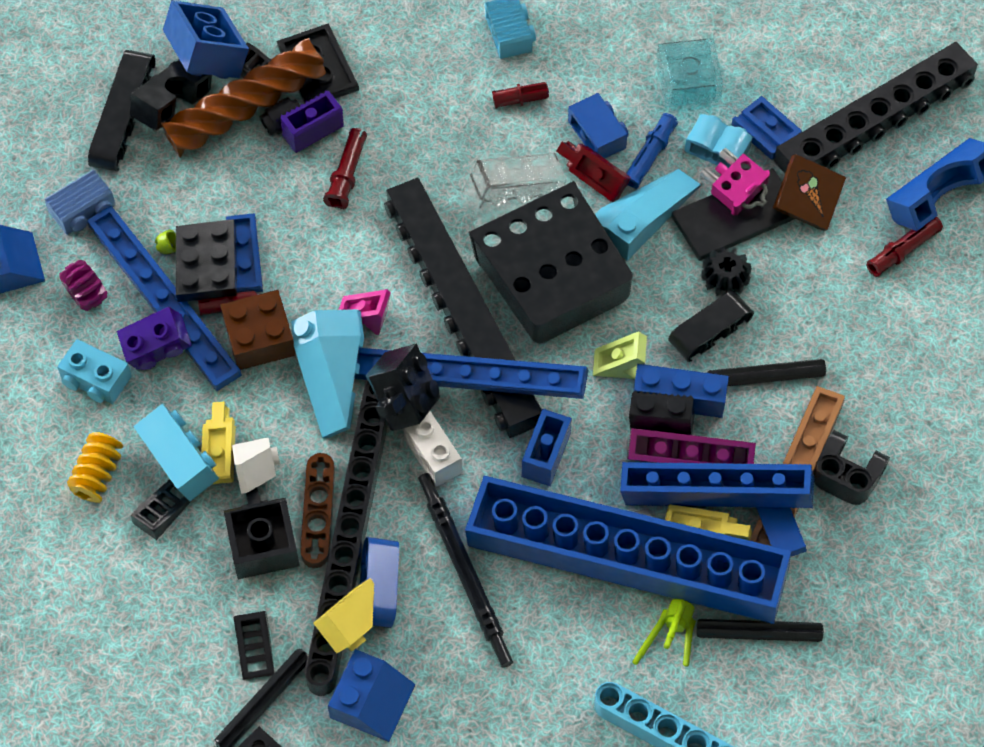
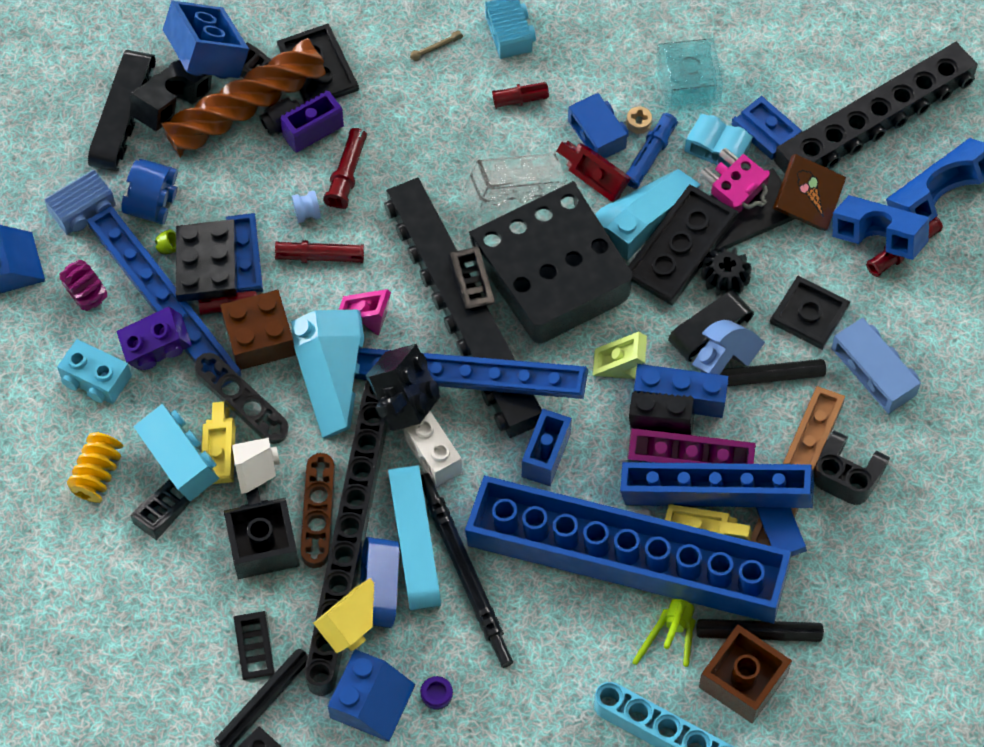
(149, 191): none -> blue brick
(244, 395): none -> black beam
(306, 206): none -> light blue wheel
(319, 252): none -> dark red pin
(414, 538): none -> medium azure beam
(415, 54): none -> dark tan hinge
(436, 692): none -> dark purple tile
(465, 256): none -> black slope
(646, 120): none -> tan bush
(681, 244): none -> black tile
(726, 342): none -> medium blue brick
(745, 673): none -> reddish brown brick
(809, 312): none -> black tile
(860, 218): none -> blue arch
(876, 365): none -> medium blue brick

